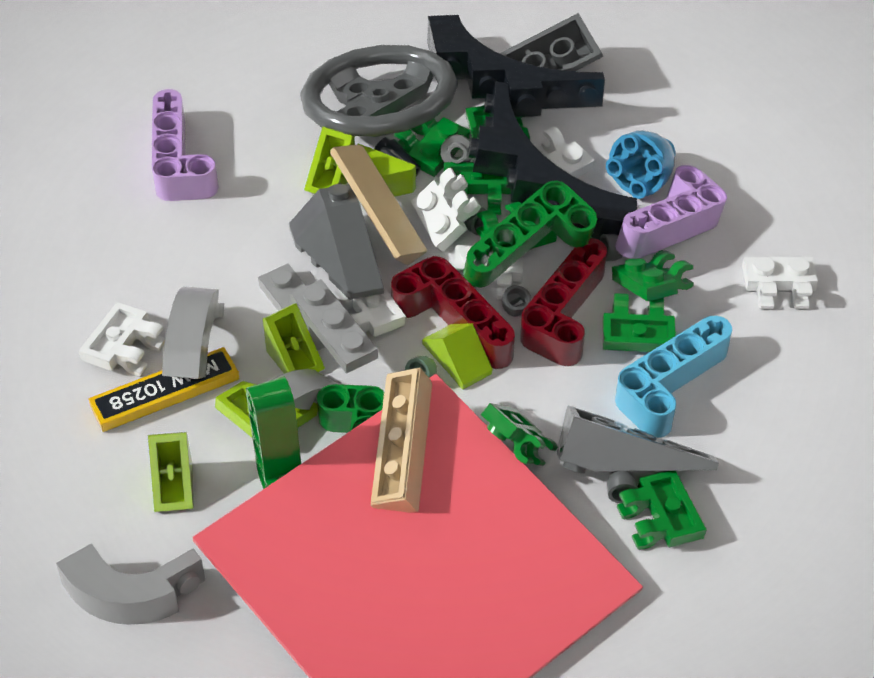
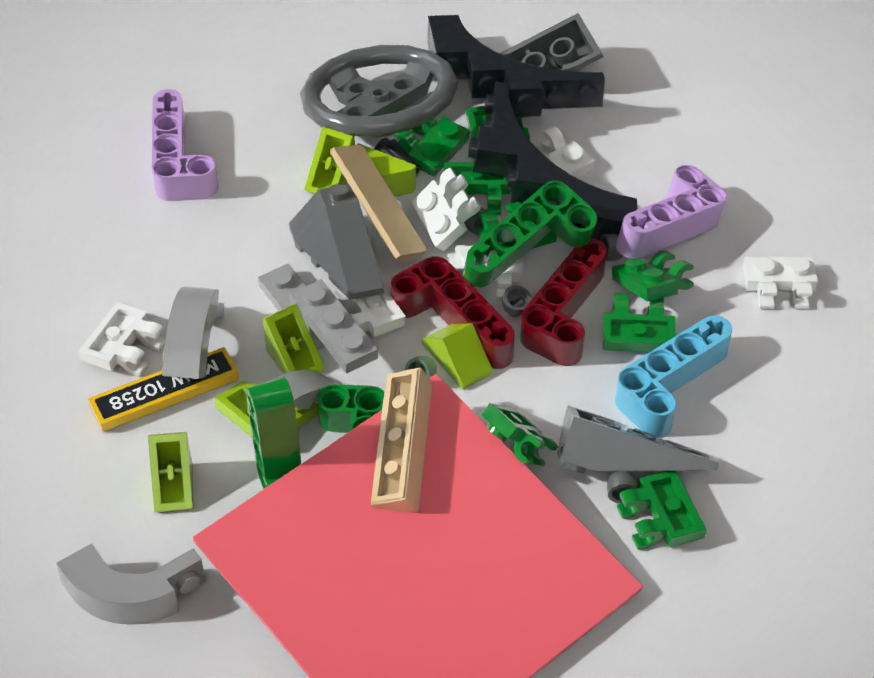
(452, 142): light grey plate -> none
(641, 162): dark azure piece -> none

